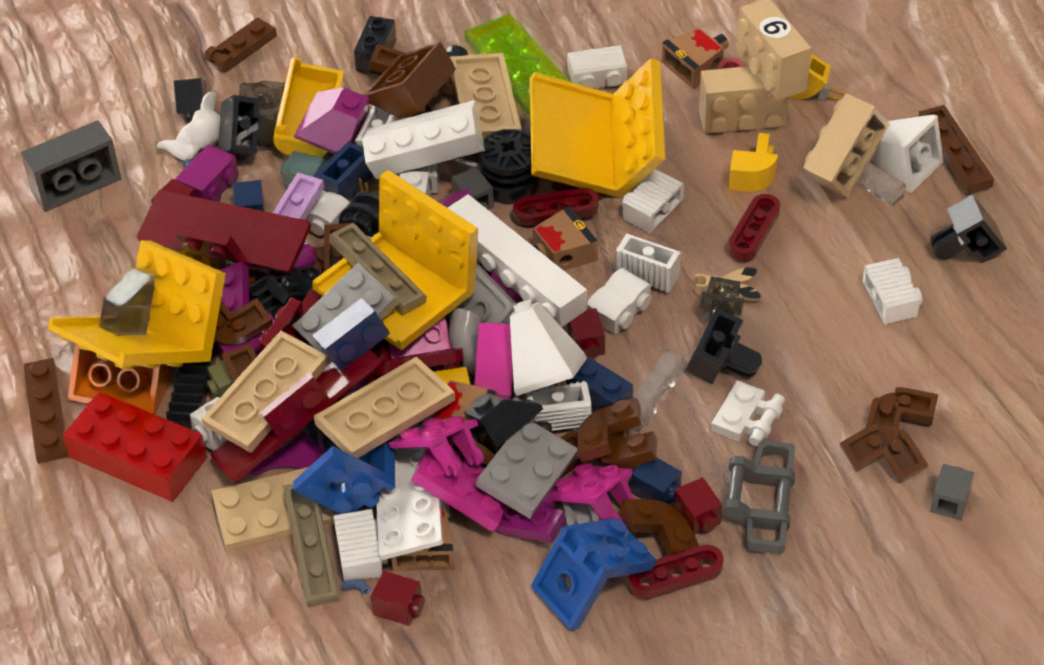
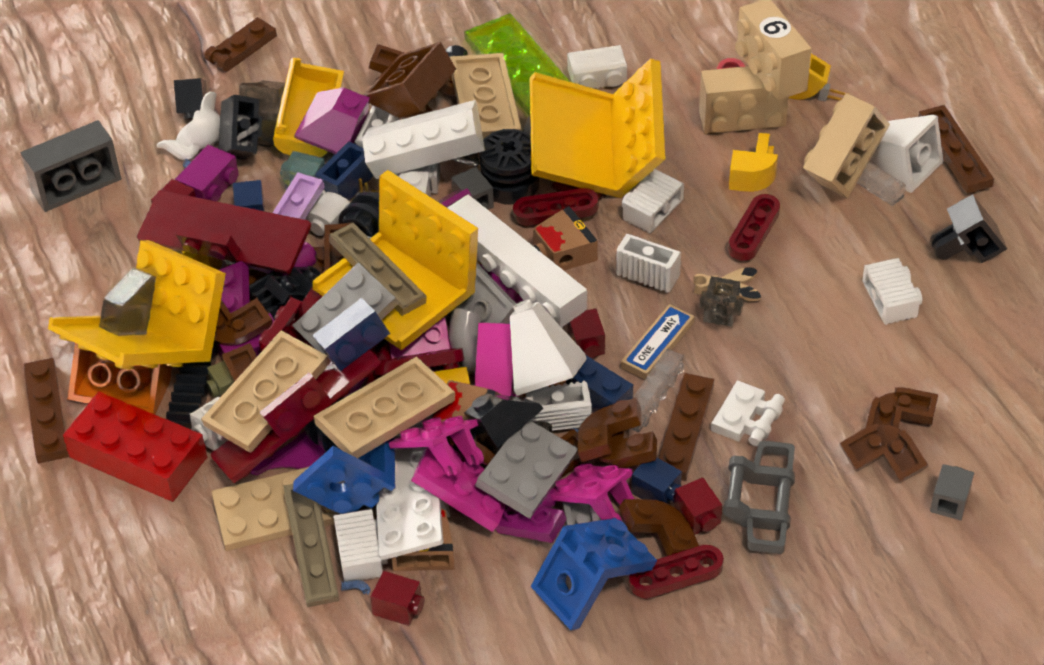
(376, 31): black brick -> none
(620, 300): white brick -> none
(661, 335): none -> tile
(686, 422): none -> reddish brown plate
(693, 53): medium nougat torso -> none
(720, 349): black brick -> none

